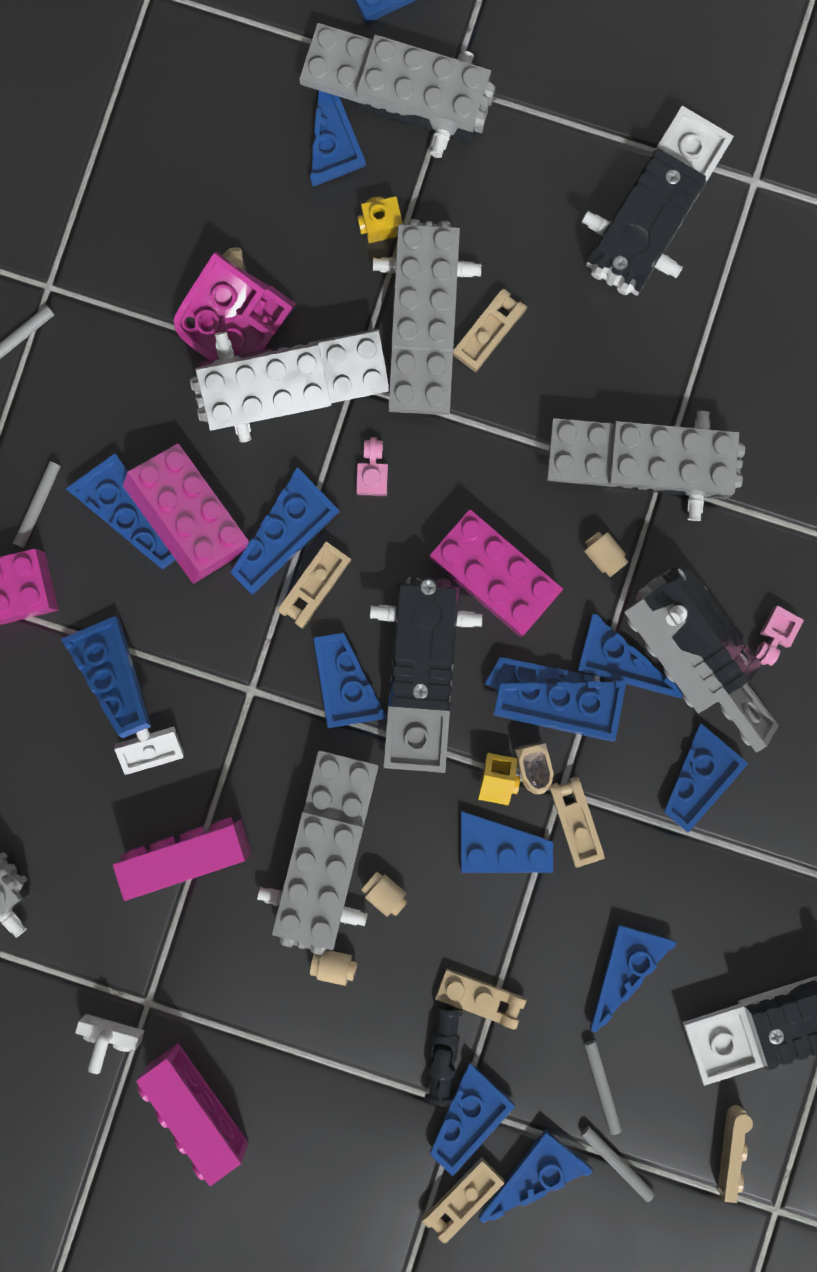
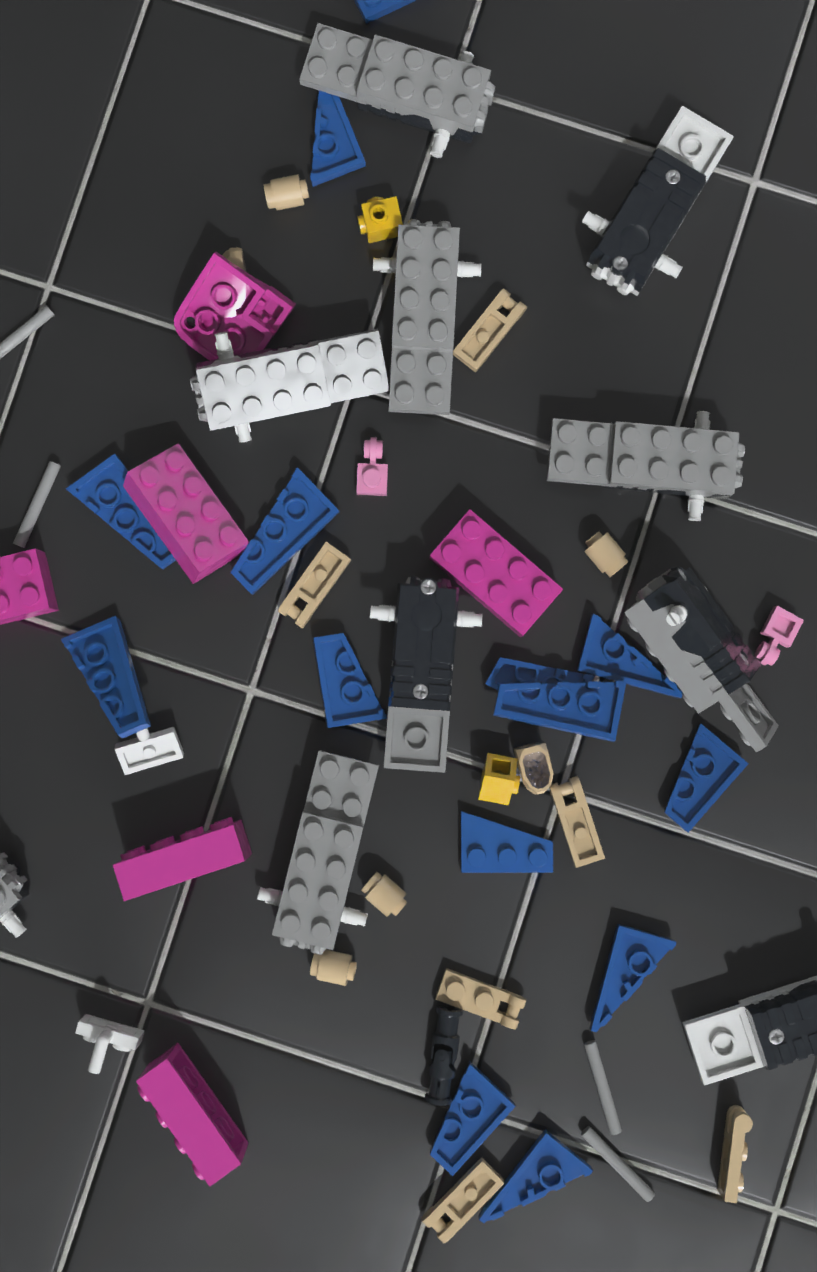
(286, 192): none -> tan brick

